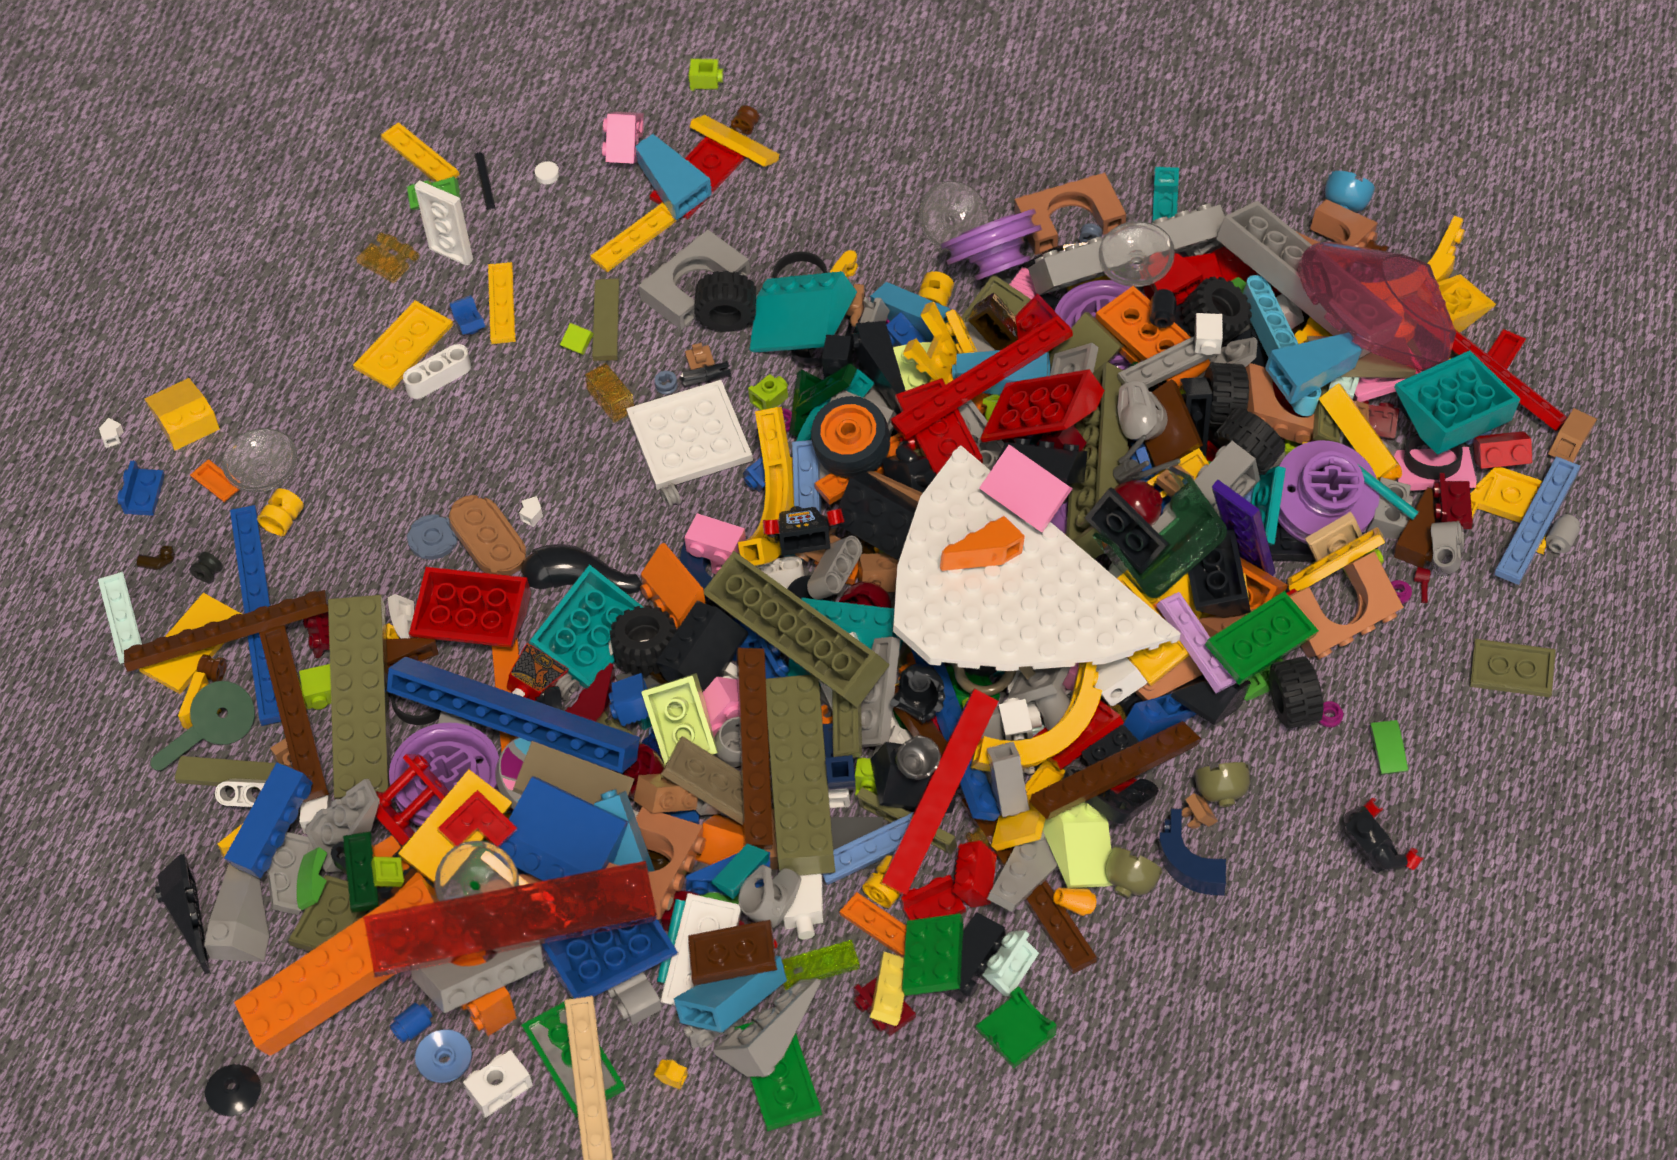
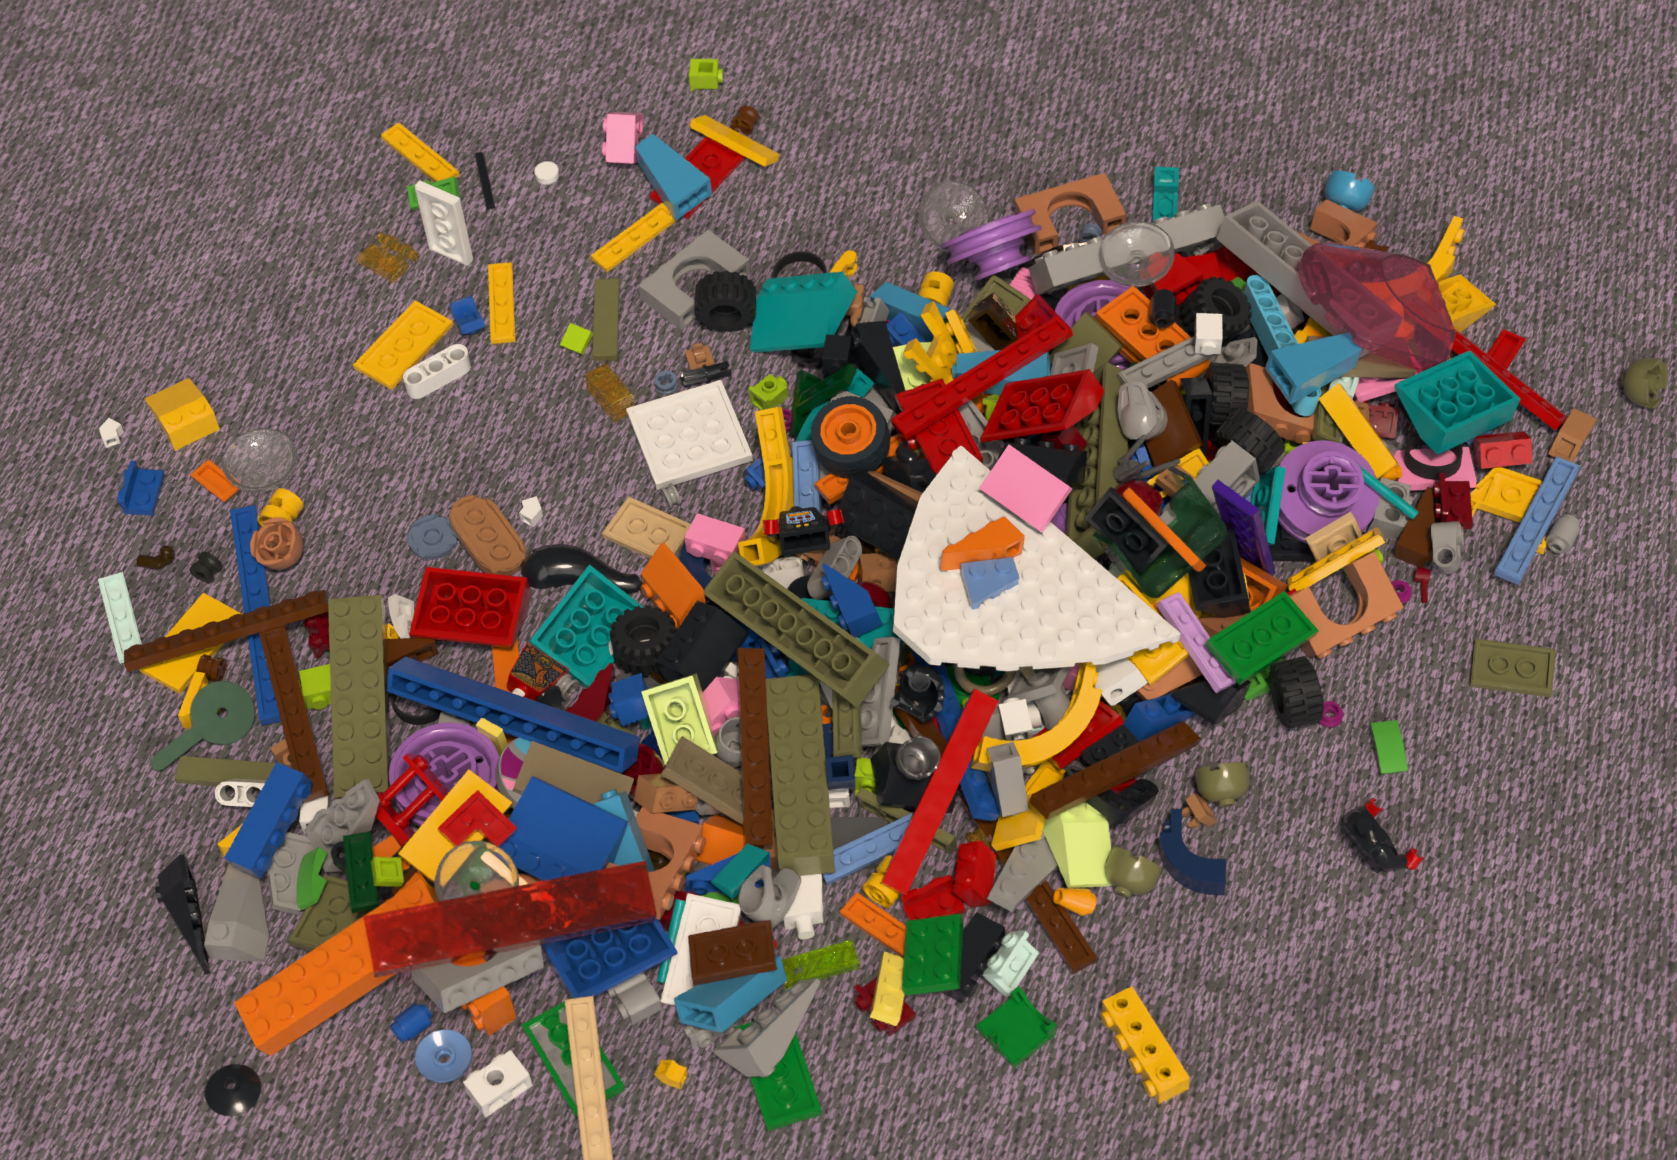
(277, 544): none -> nougat cylinder
(494, 733): none -> light yellow tile
(645, 528): none -> tan tile
(854, 602): none -> blue slope
(988, 579): none -> medium blue wing
(1145, 1045): none -> yellow brick
(1164, 530): none -> orange tile
(1645, 377): none -> olive cylinder

